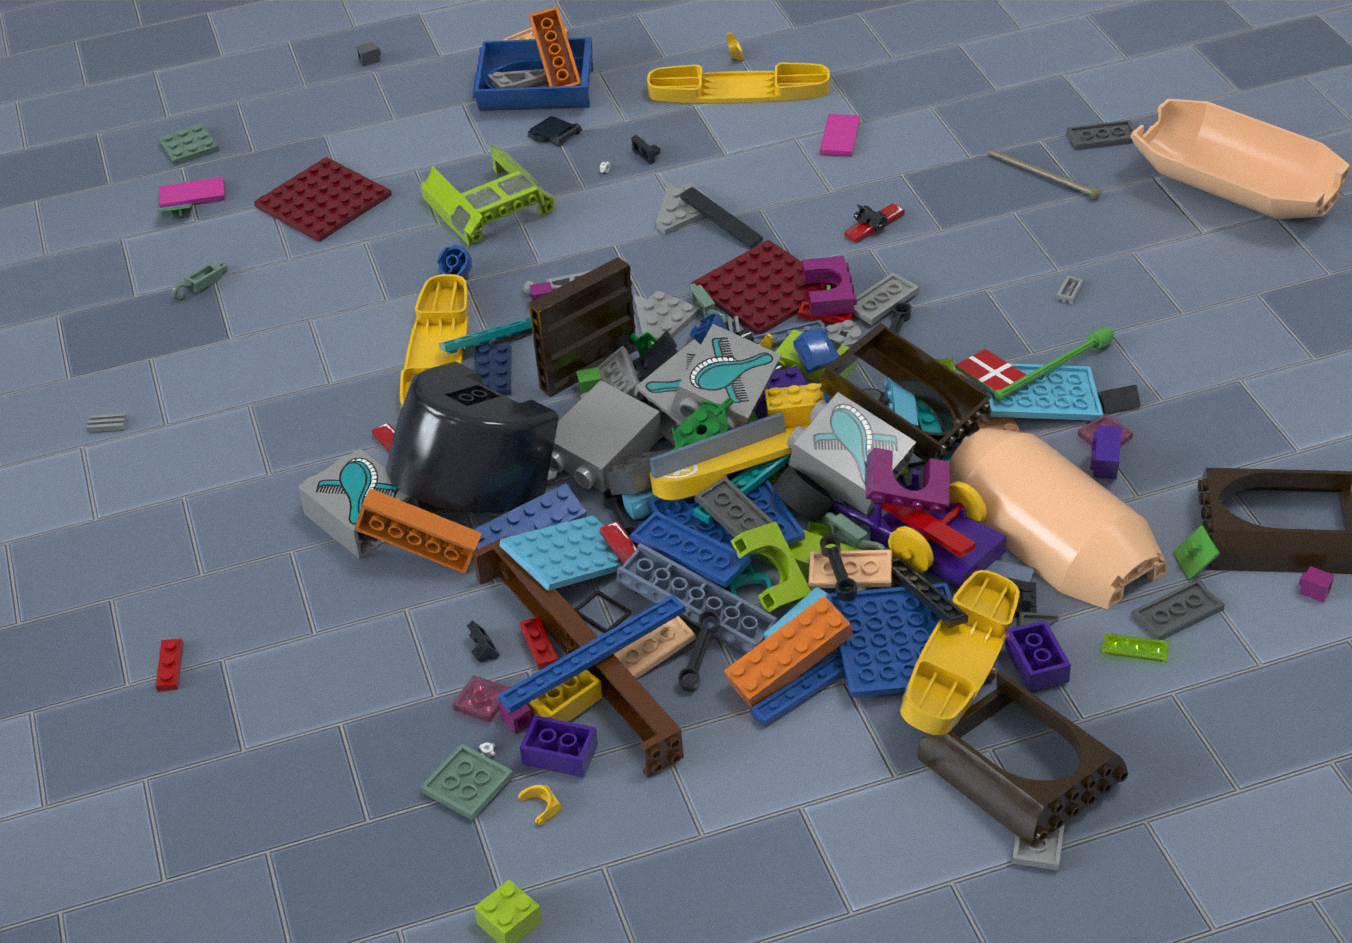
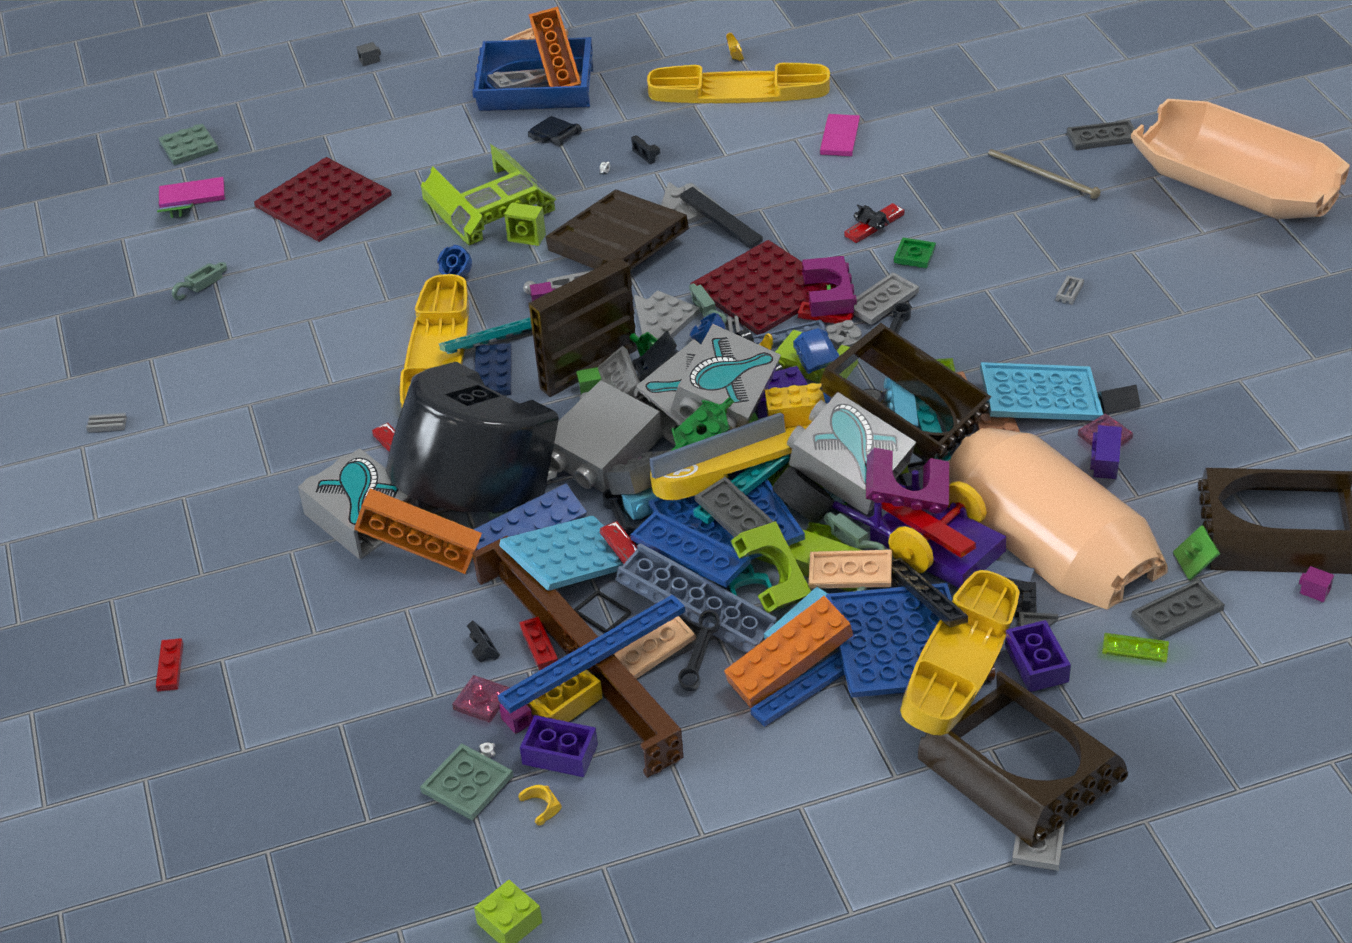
(525, 224): none -> lime brick
(616, 228): none -> dark brown panel
(838, 567): black piece -> none
(914, 252): none -> green plate
(1005, 379): flag -> none

